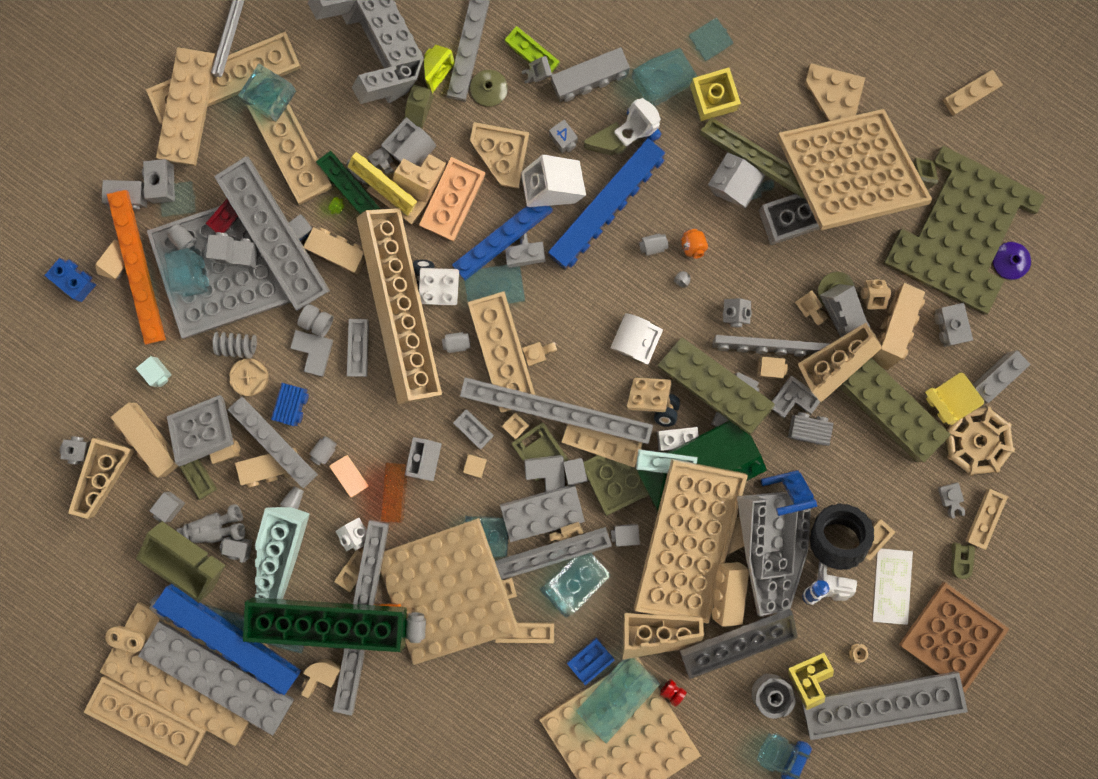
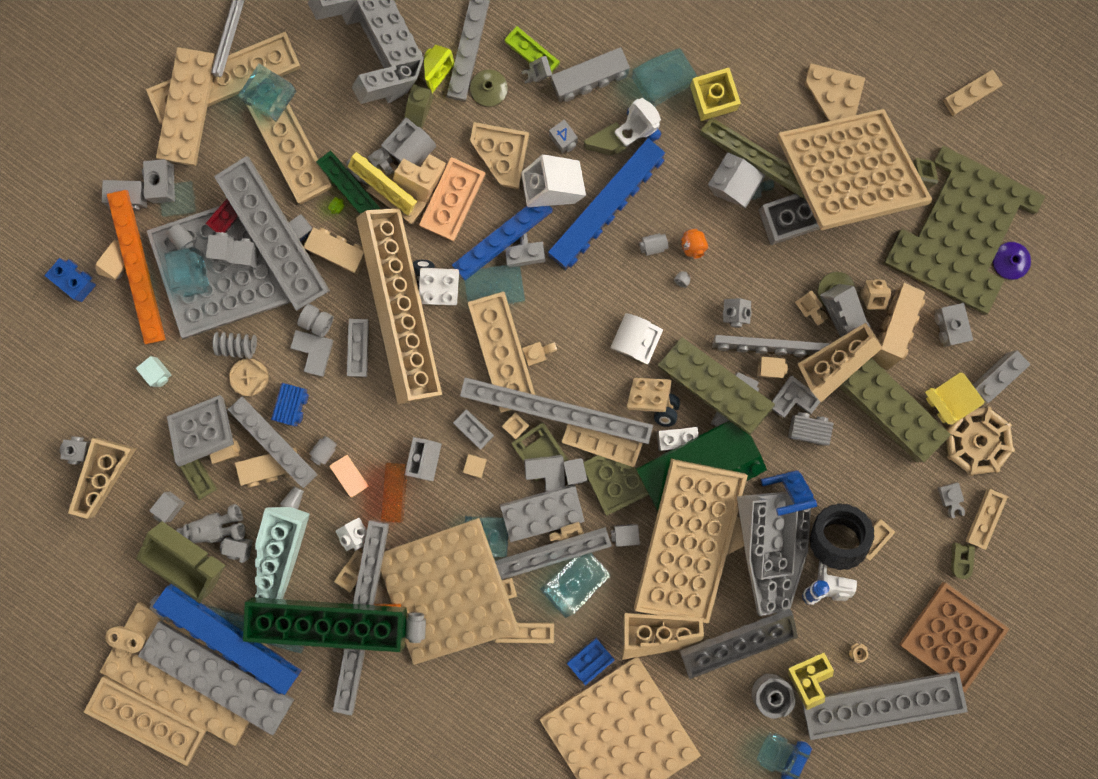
(146, 439): tan brick -> none
(321, 671): tan brick -> none
(456, 342): light grey brick -> none
(617, 698): clear light blue slope -> none
(659, 461): light aqua tile -> none
(673, 692): red wheel -> none
(711, 39): clear light blue piece -> none
(730, 594): tan brick -> none
(892, 586): white sticker -> none

